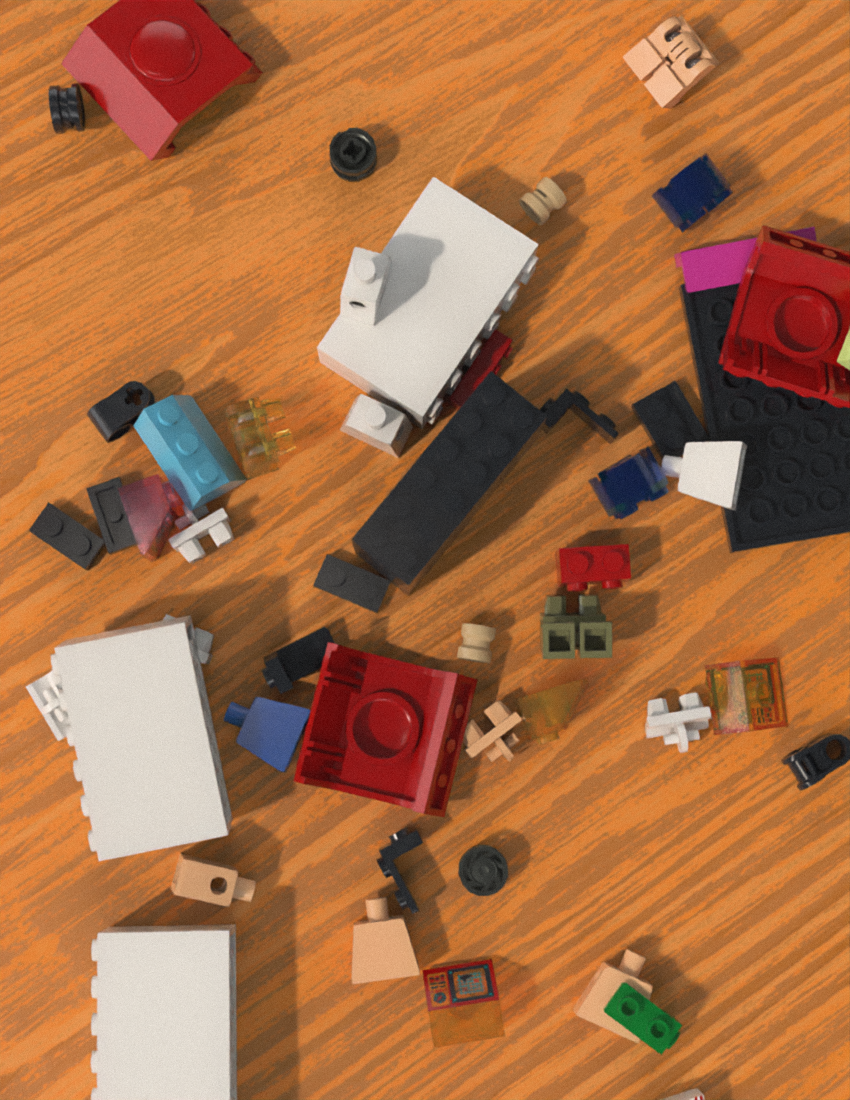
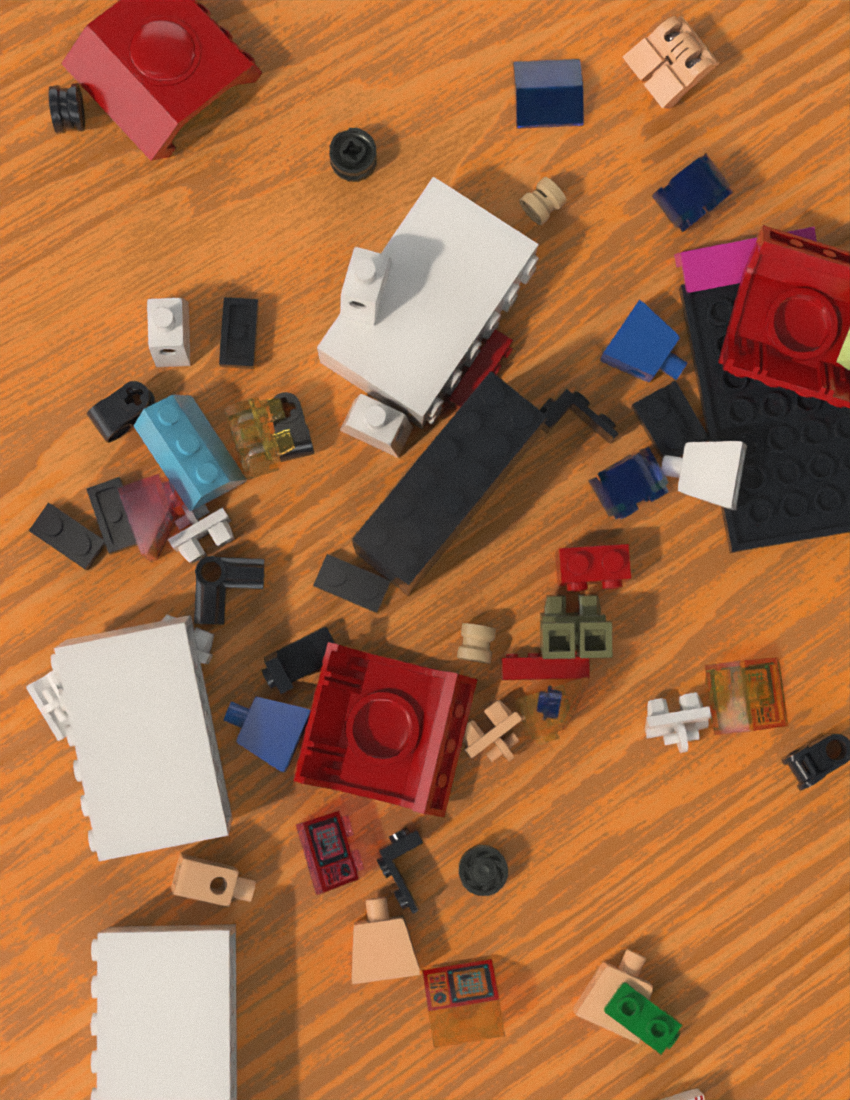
(169, 330): none -> white torso
(211, 596): none -> black piece
(239, 333): none -> black plate
(297, 427): none -> black piece
(329, 851): none -> slope
(537, 668): none -> red piece
(548, 93): none -> clear blue slope
(549, 703): none -> clear blue plate
(644, 346): none -> blue torso

